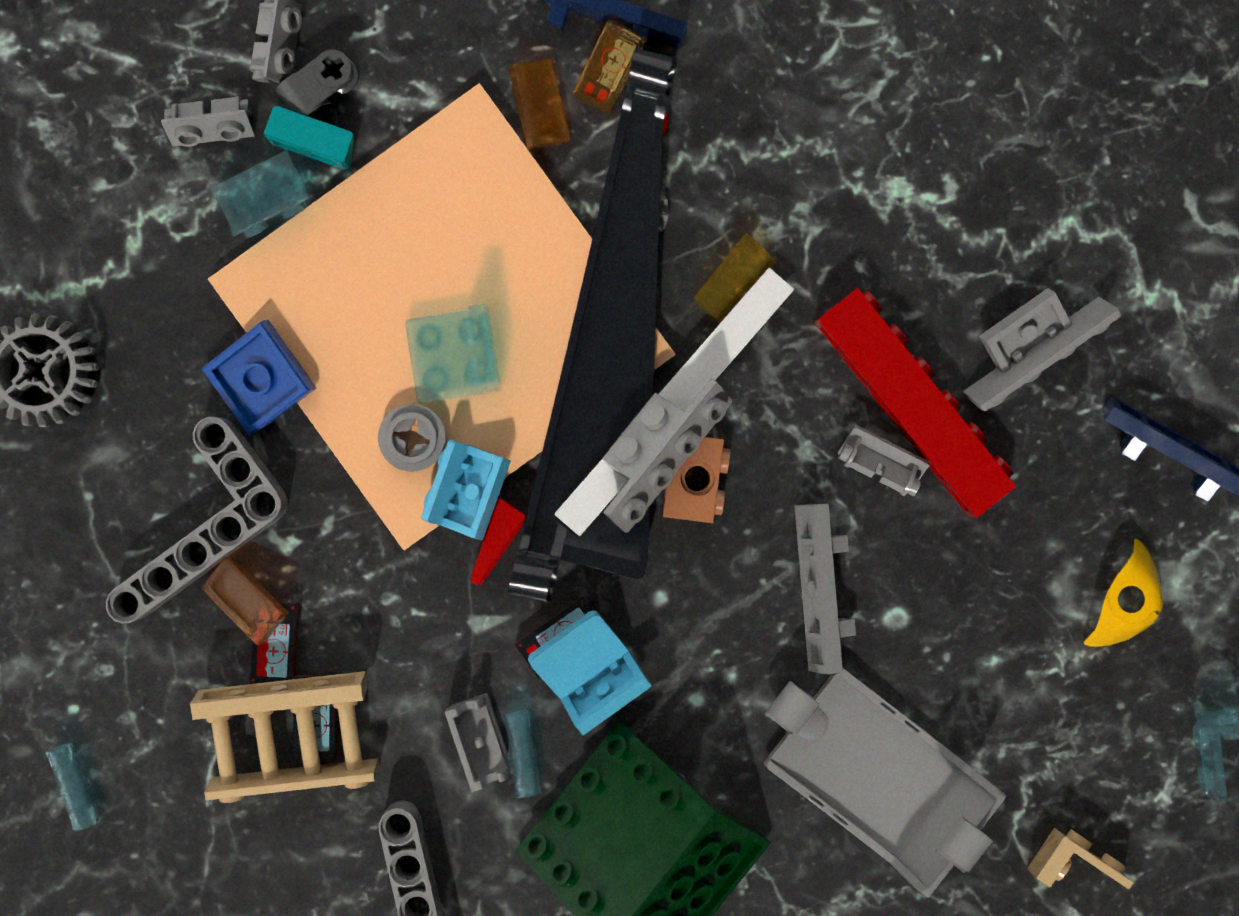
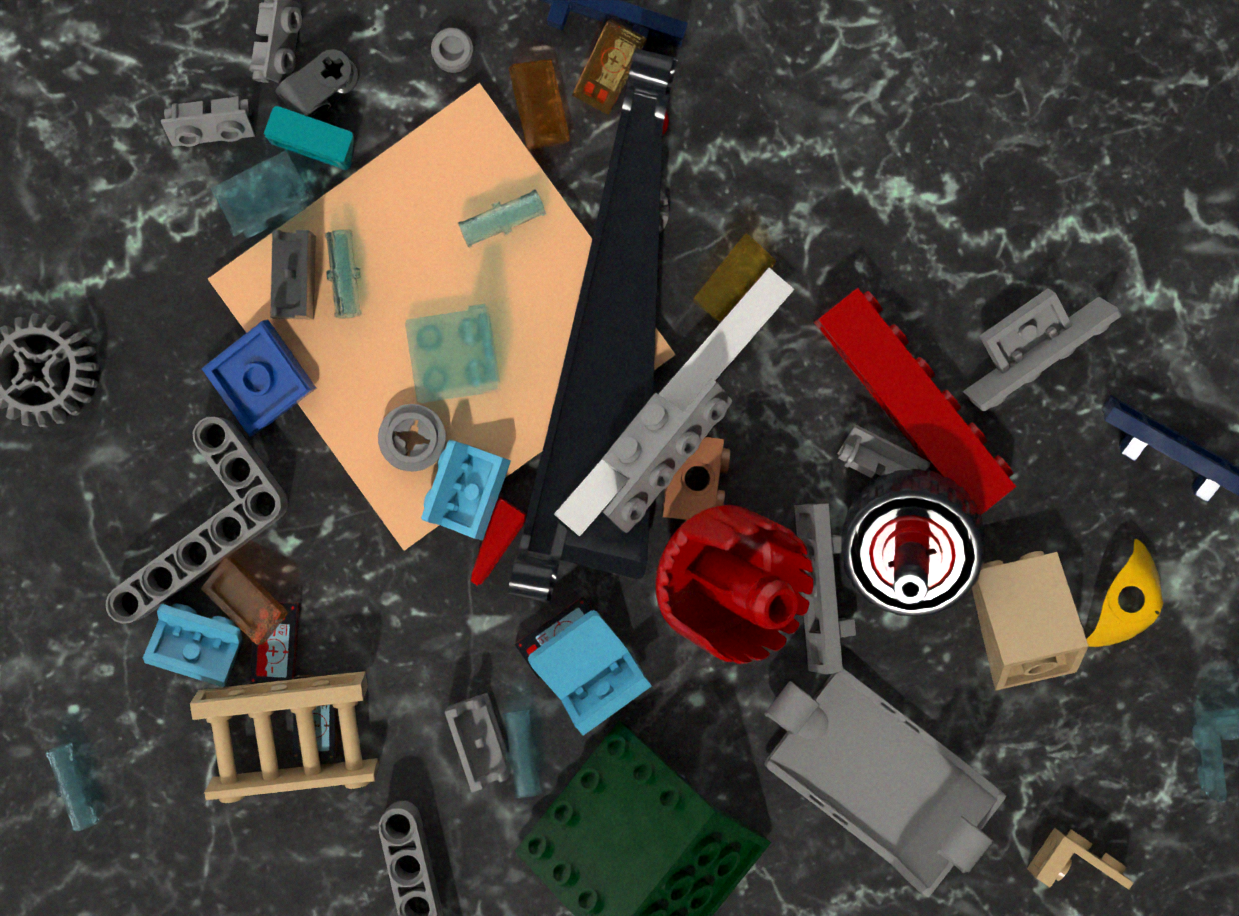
(194, 644): none -> medium azure bracket
(293, 275): none -> dark grey hinge
(343, 274): none -> clear light blue pin
(452, 50): none -> light grey tile
(501, 218): none -> clear light blue pin
(734, 583): none -> red piece
(913, 543): none -> black wheel
(1028, 620): none -> tan slope

